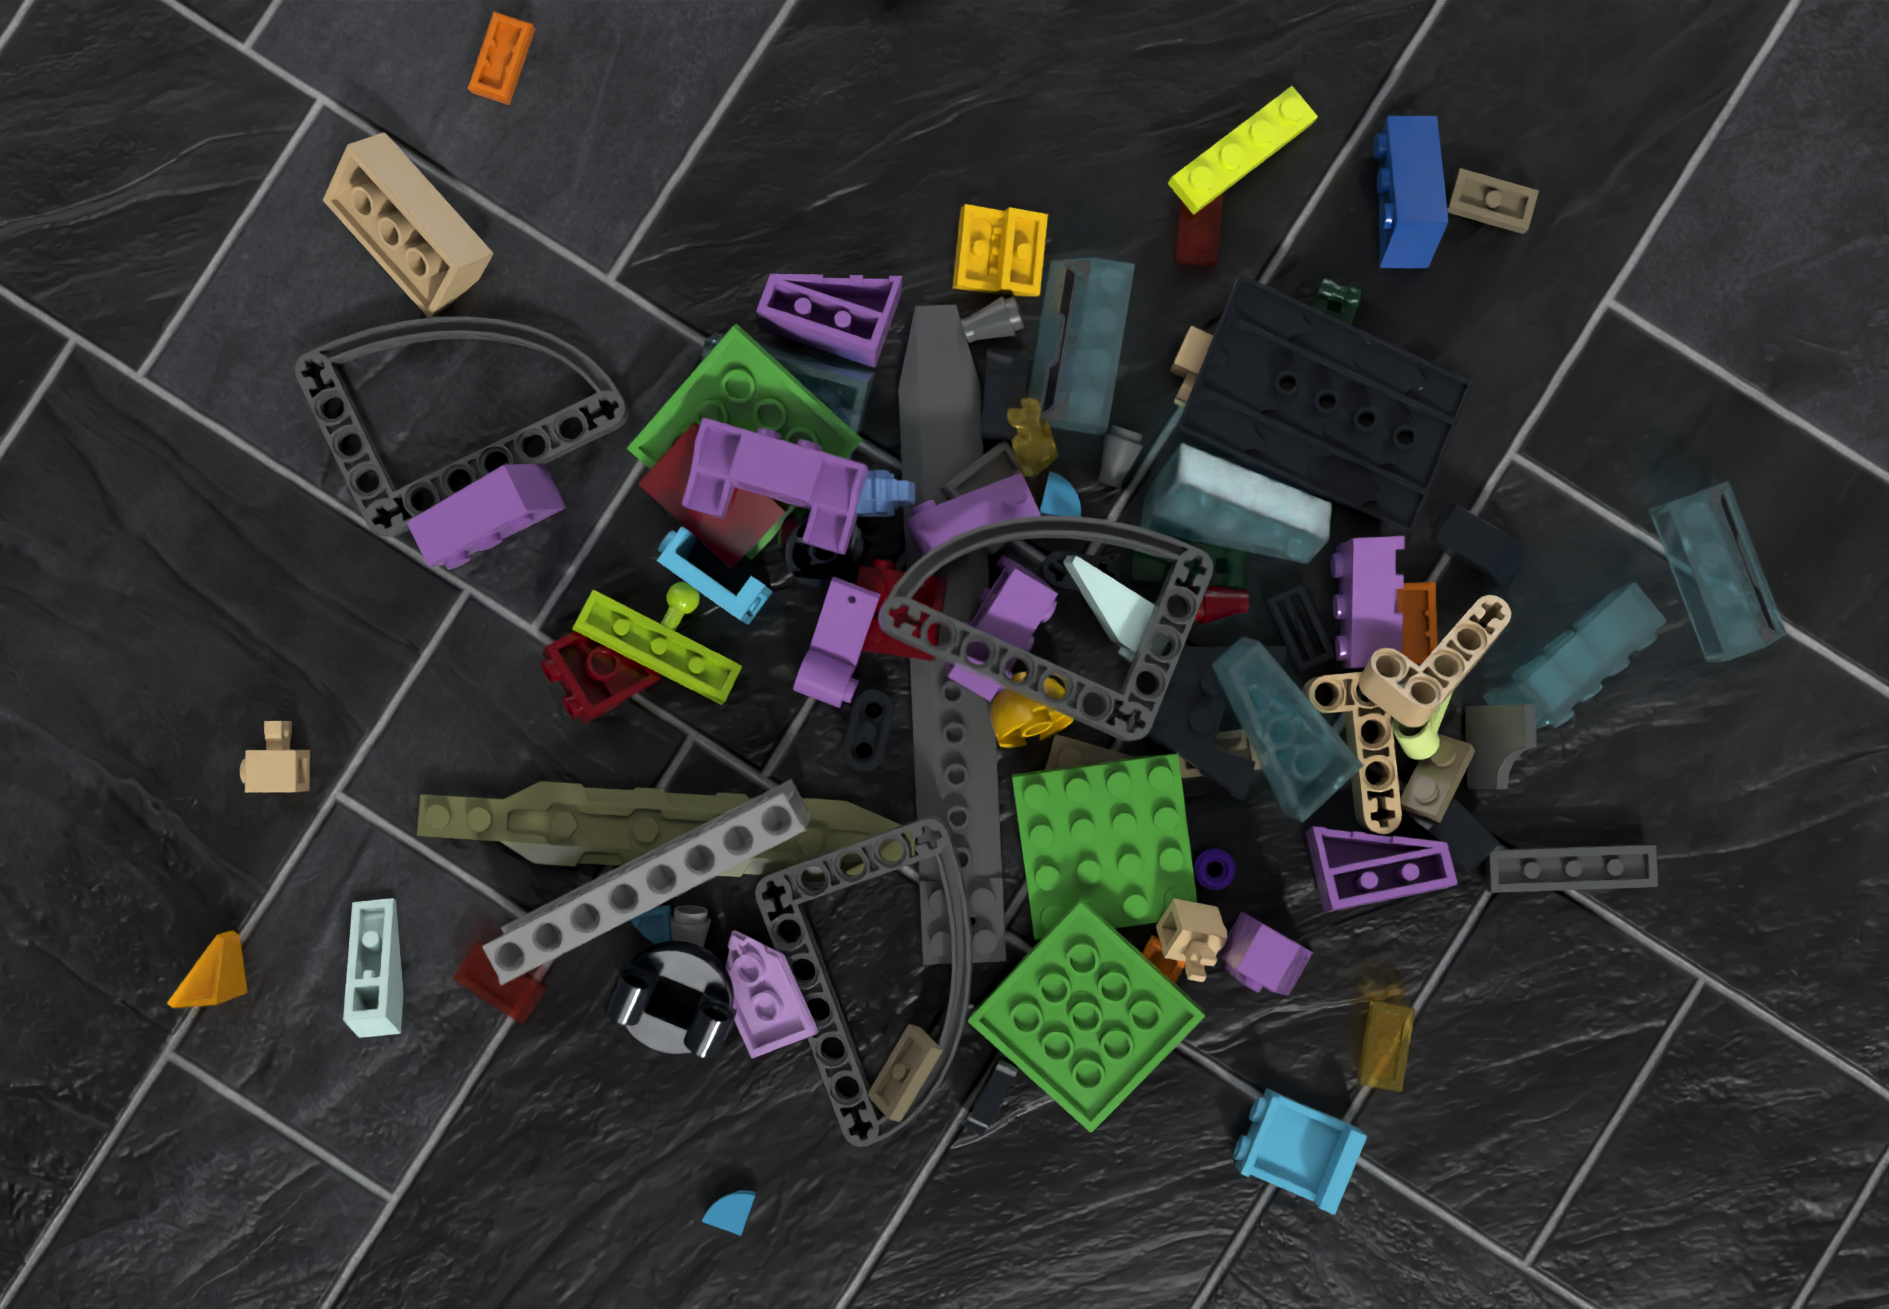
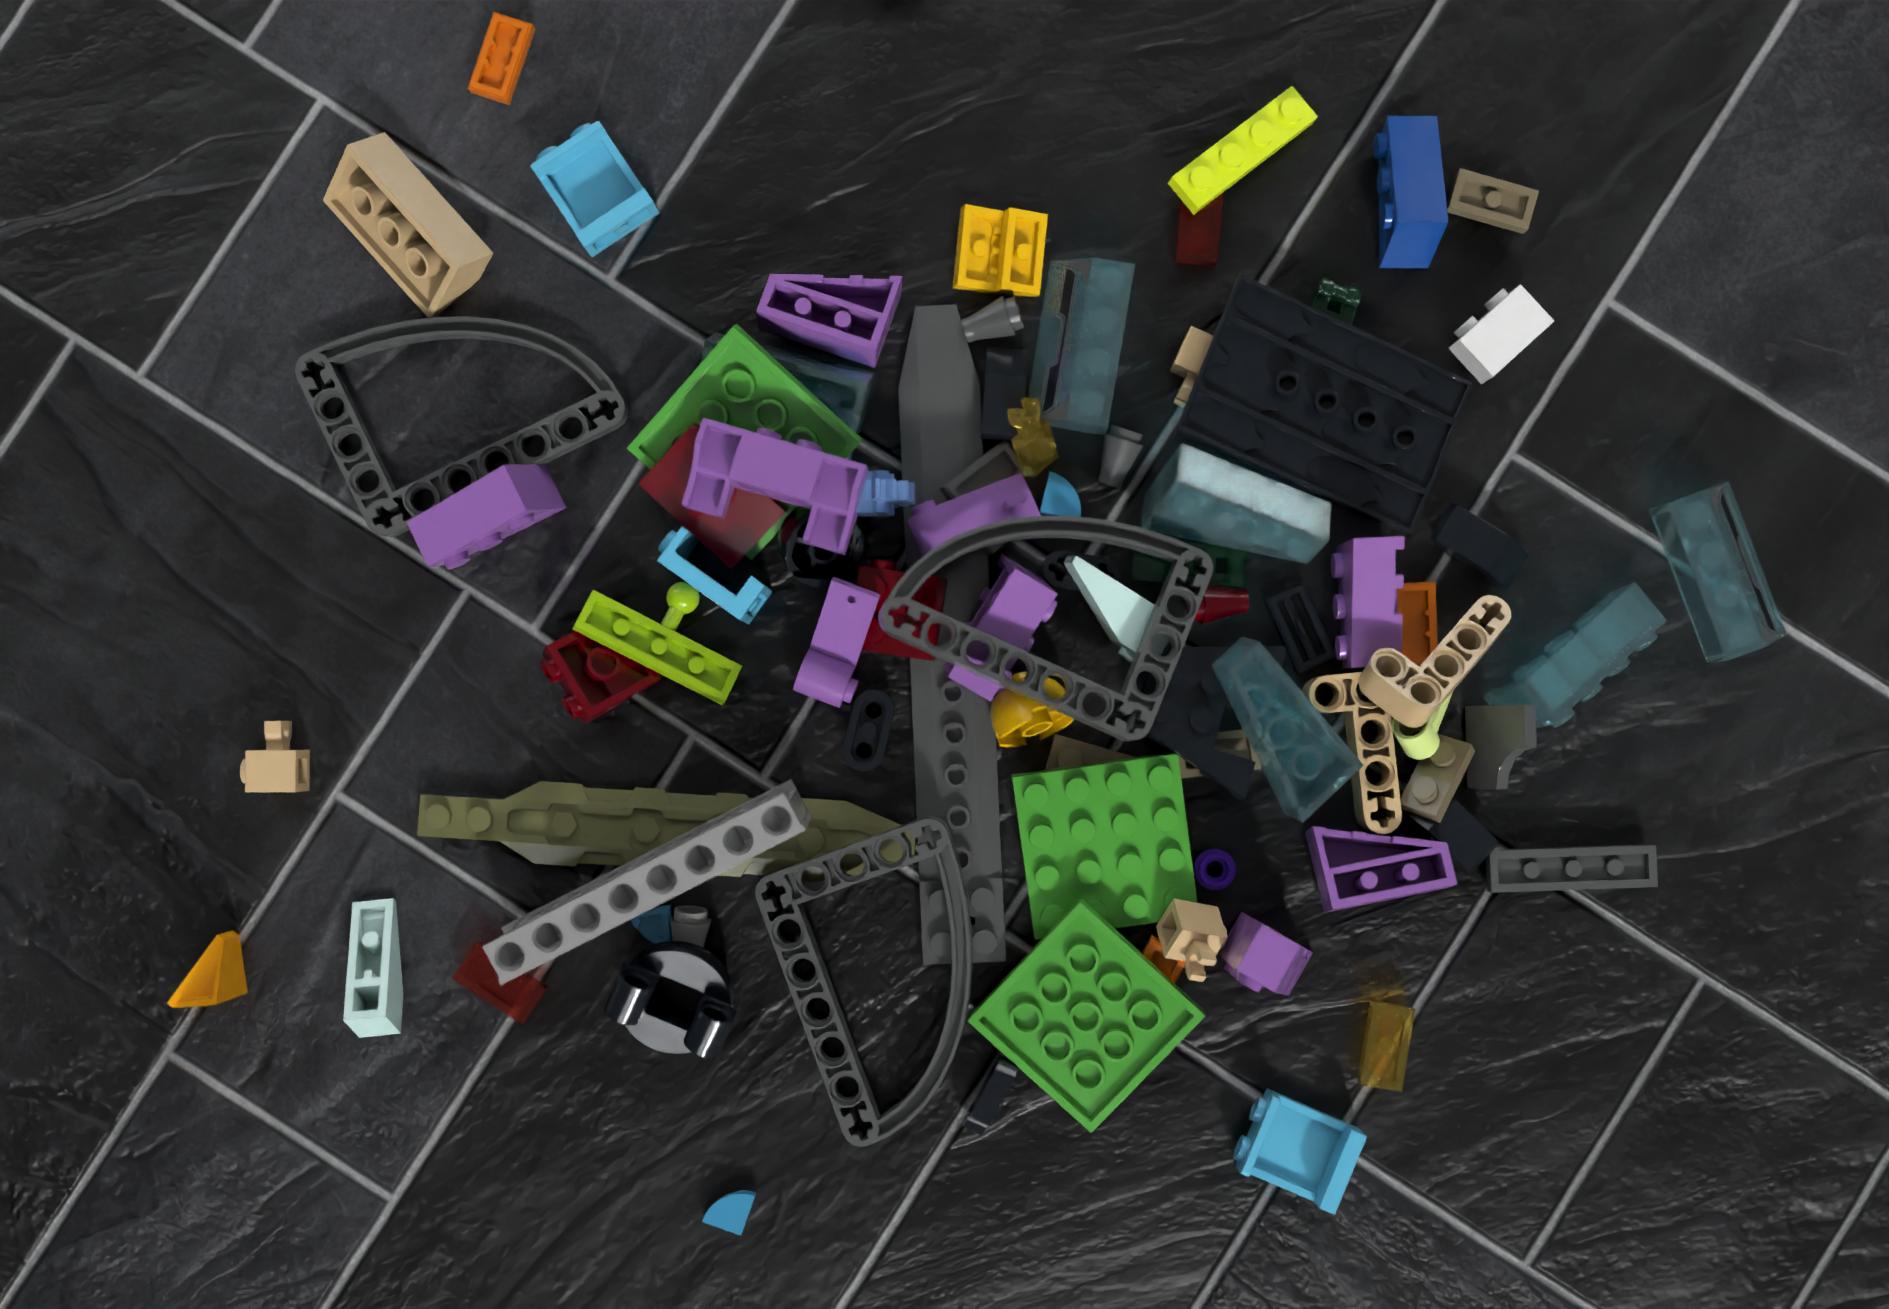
(594, 187): none -> medium azure panel
(766, 997): lavender tile -> none
(904, 1073): dark tan plate -> none
(1500, 334): none -> white brick

